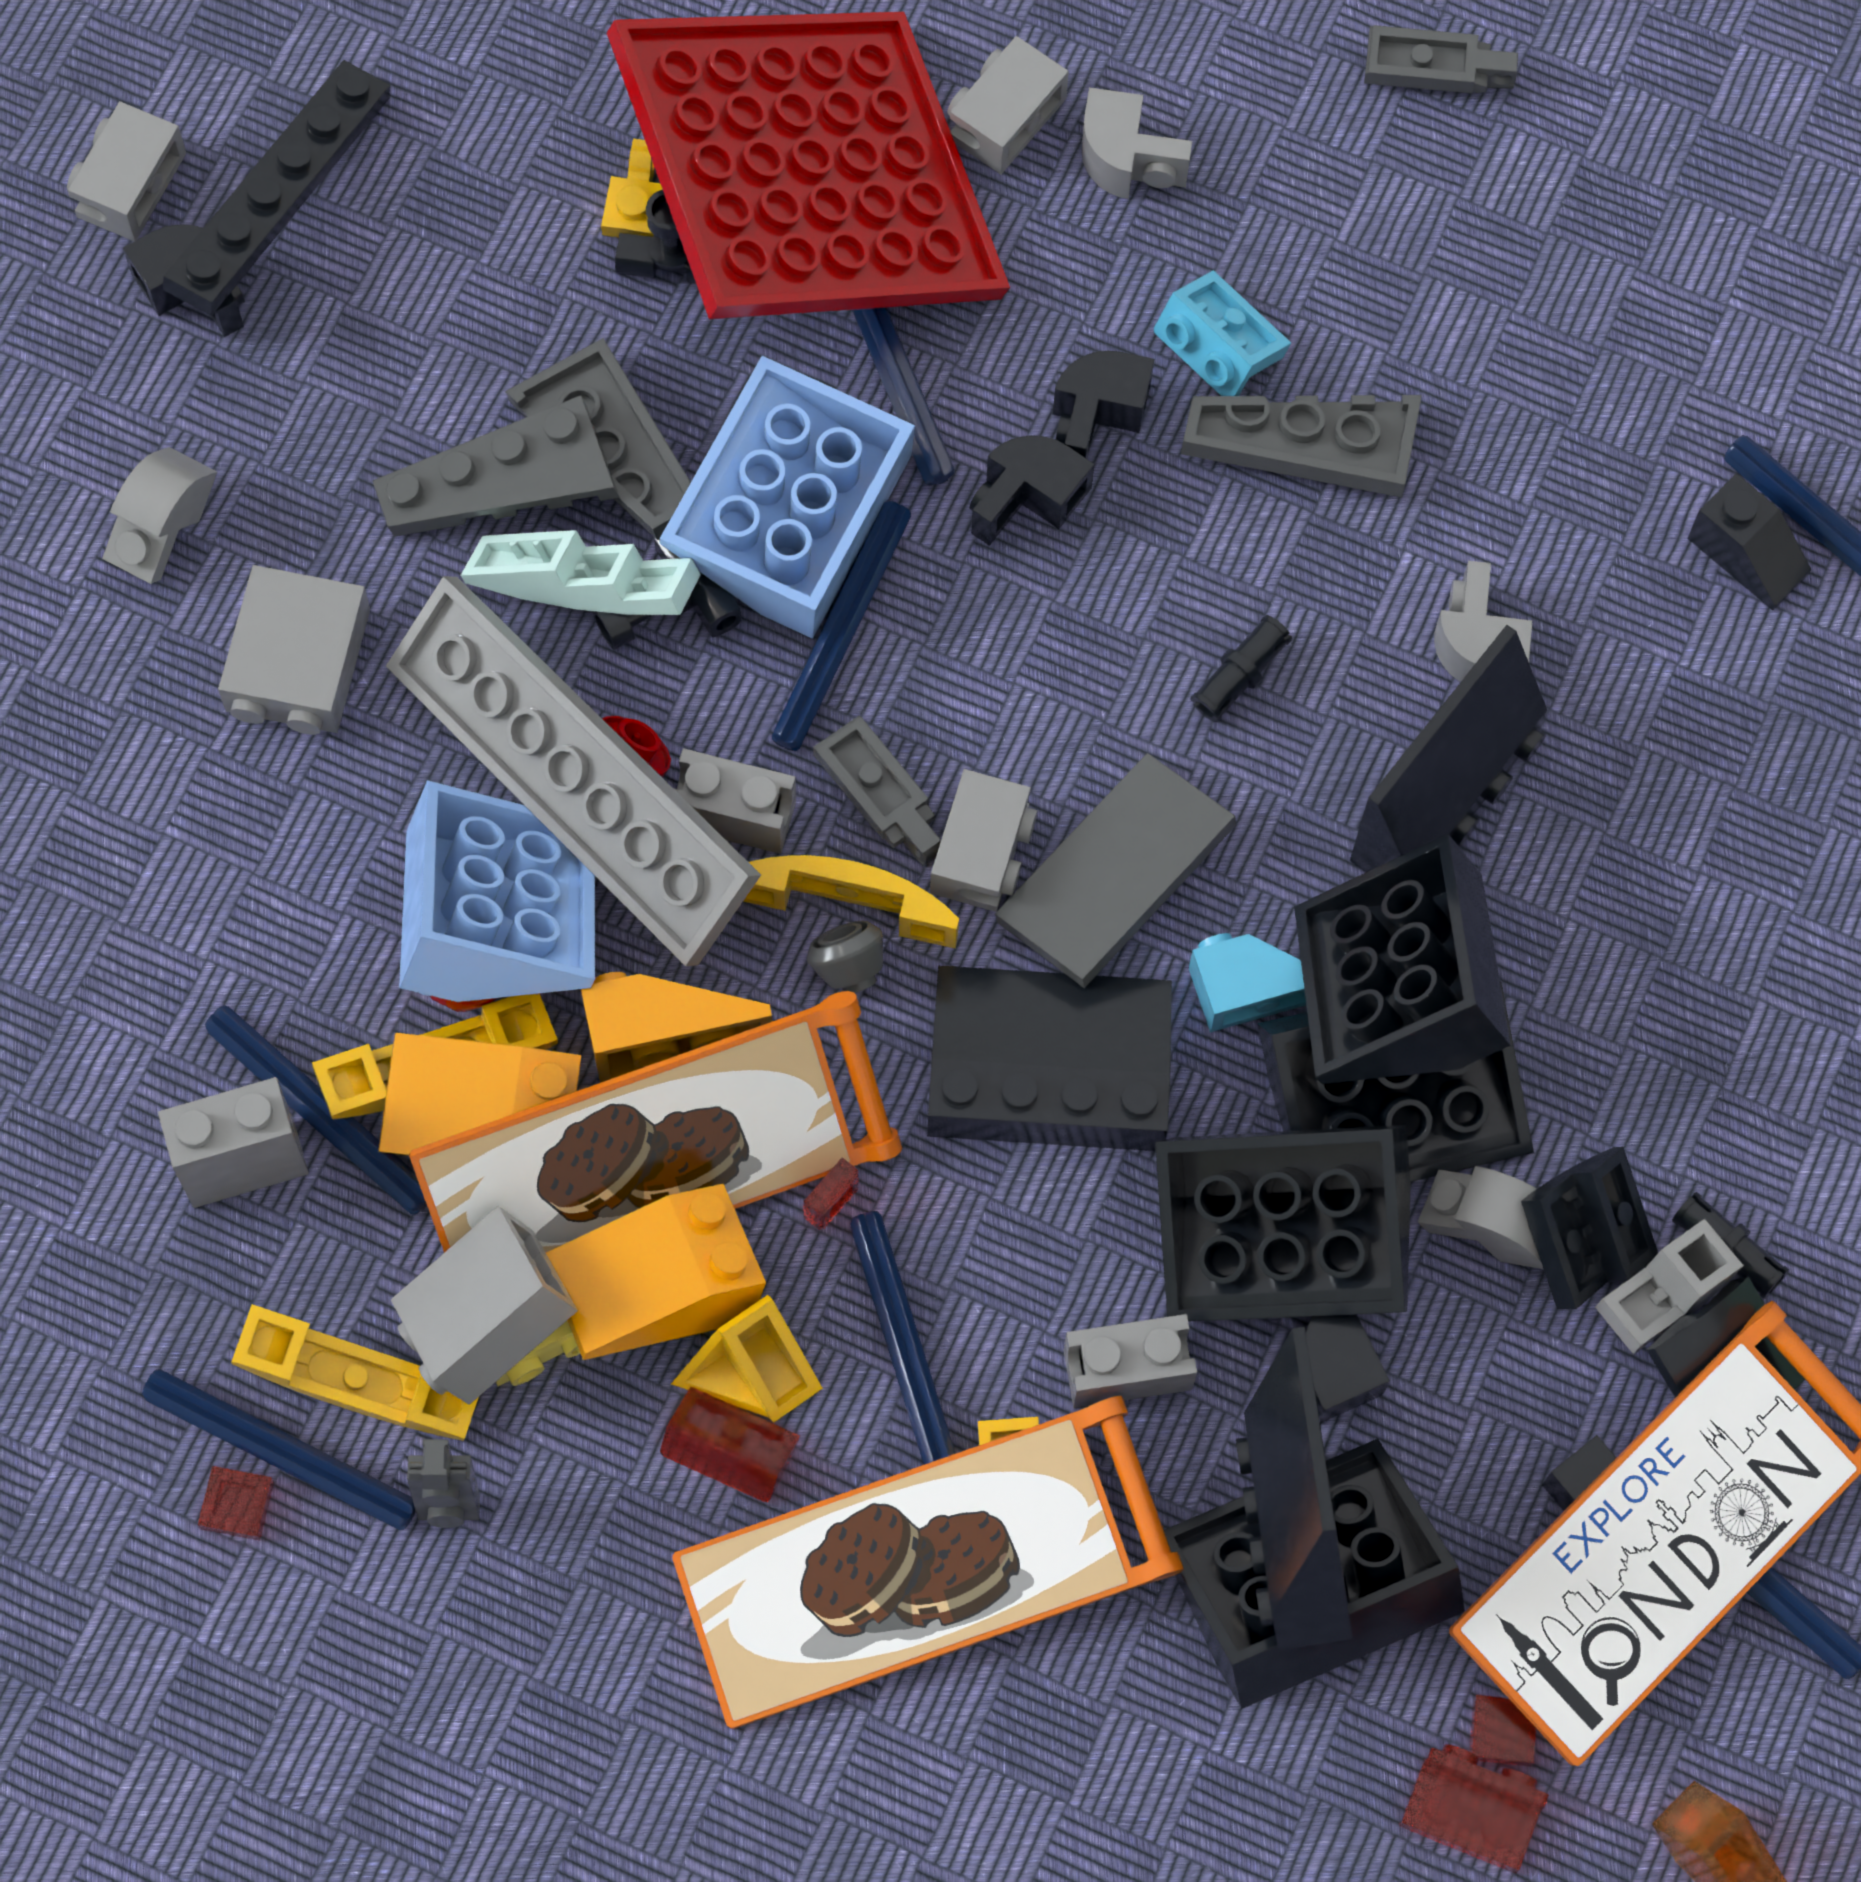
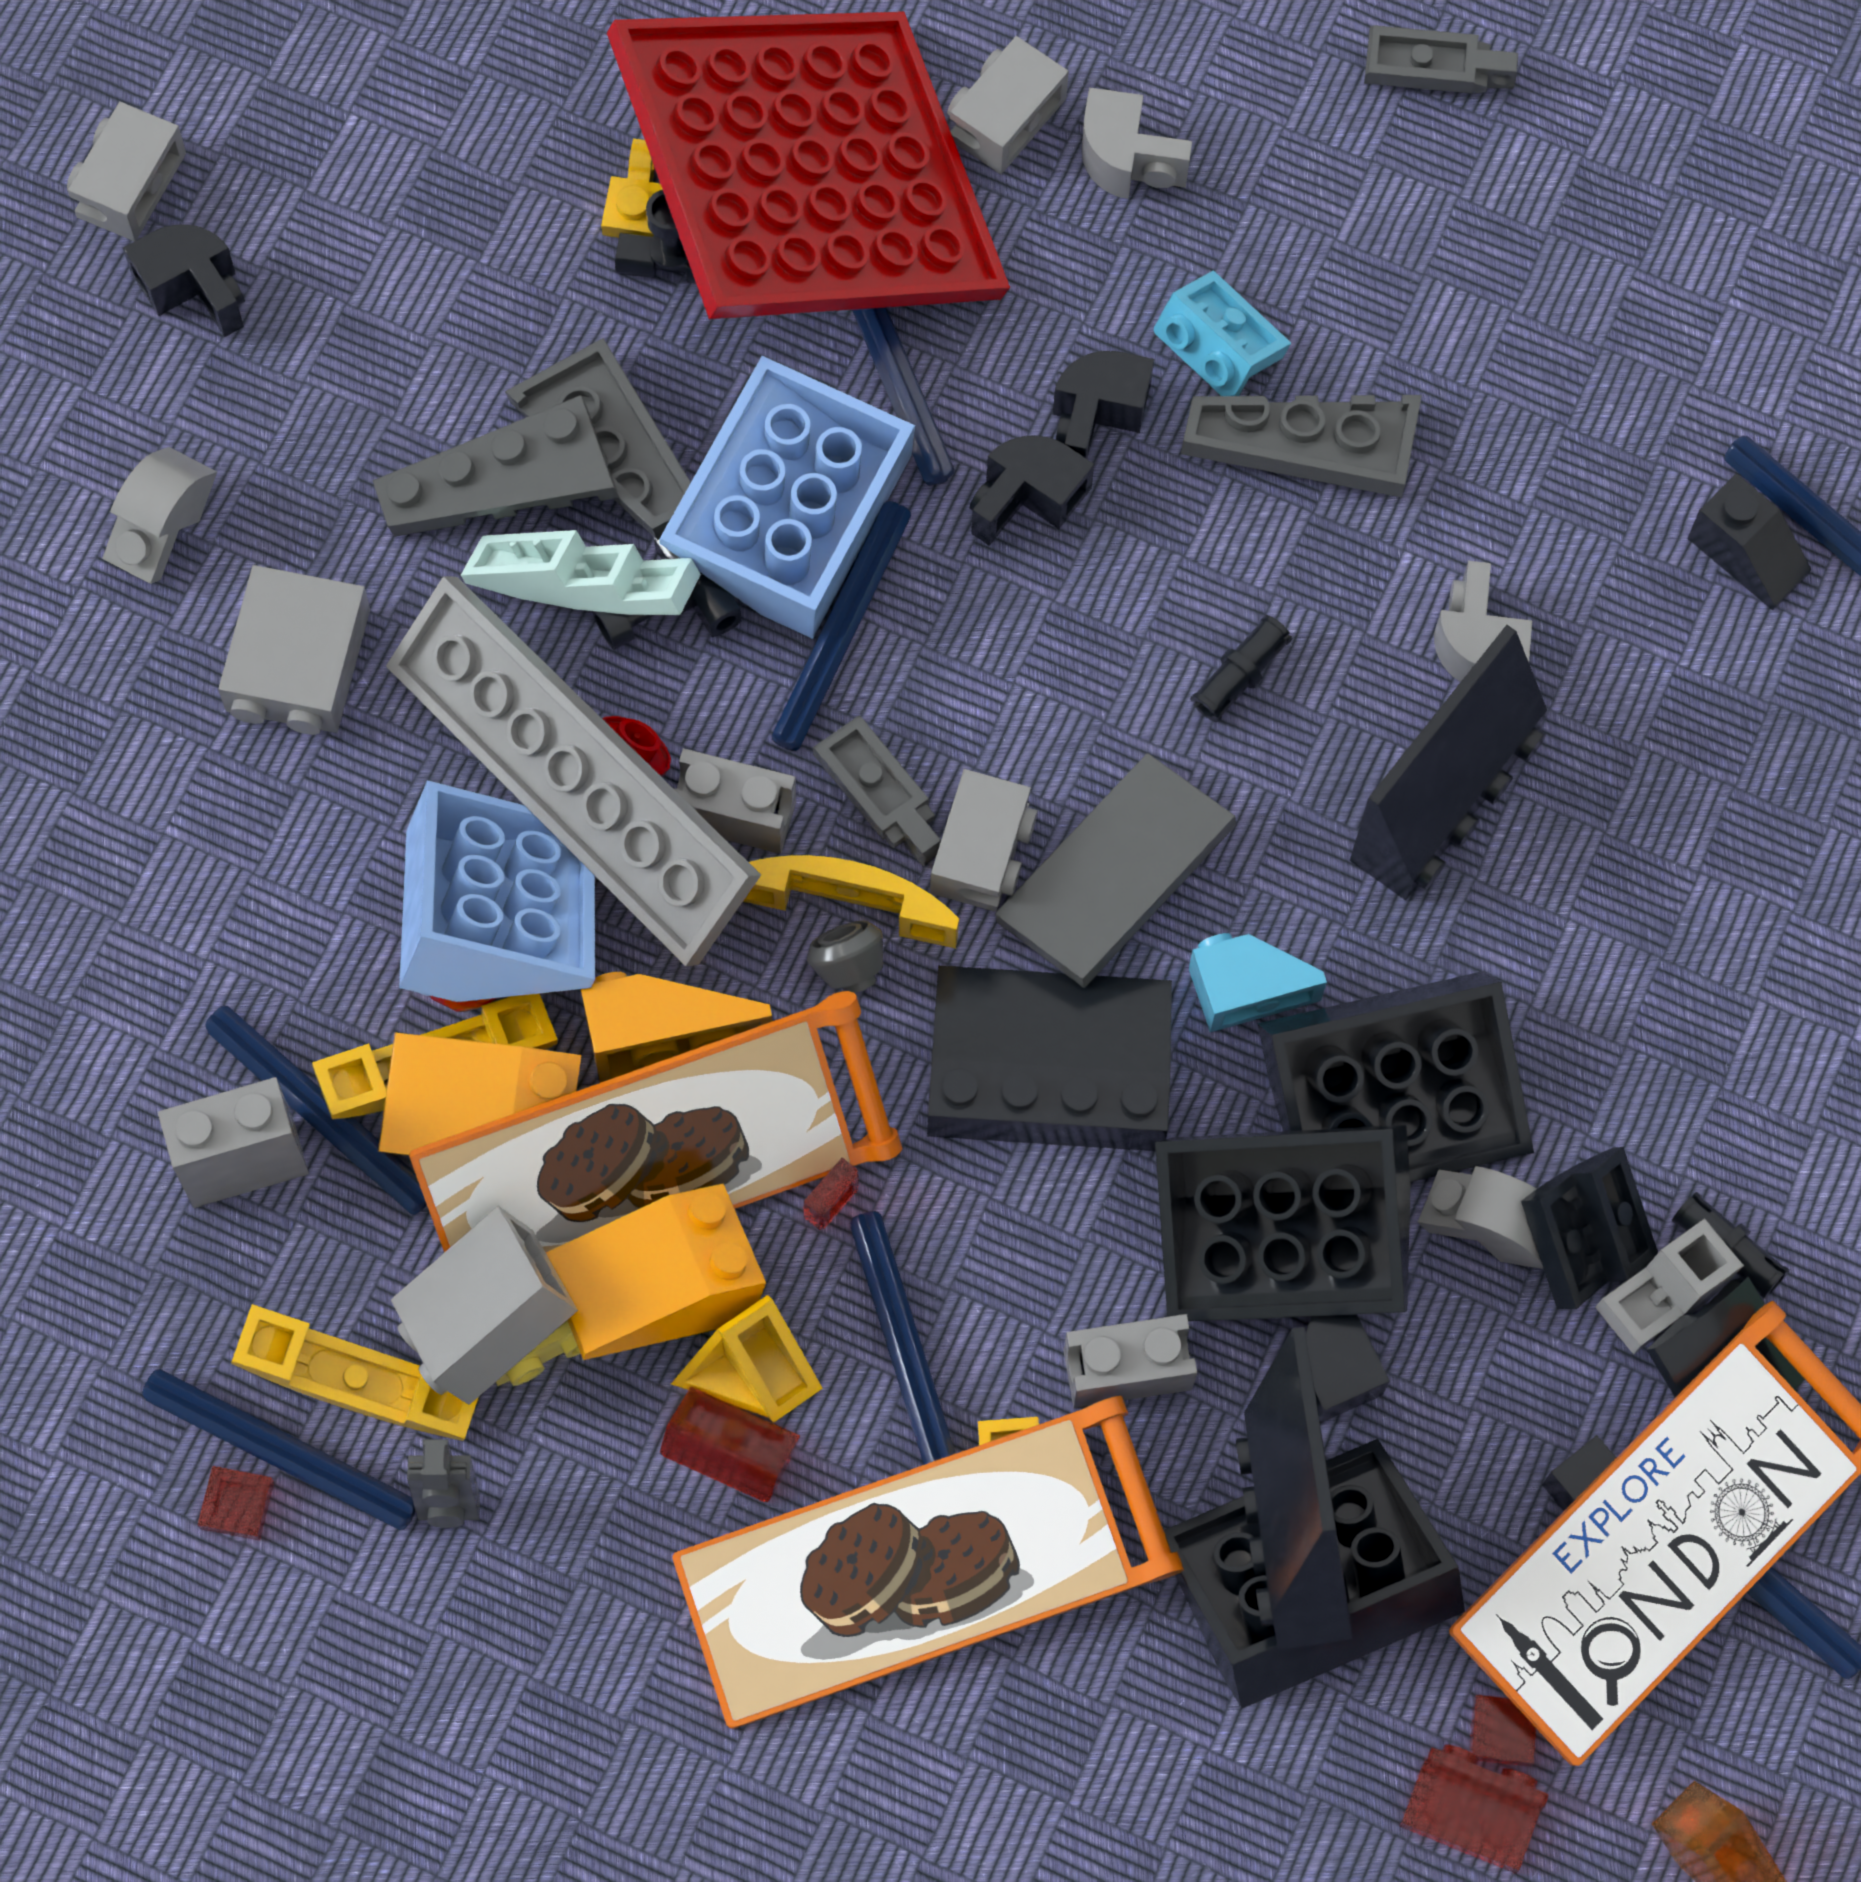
(276, 188): black plate -> none
(1402, 969): black slope -> none

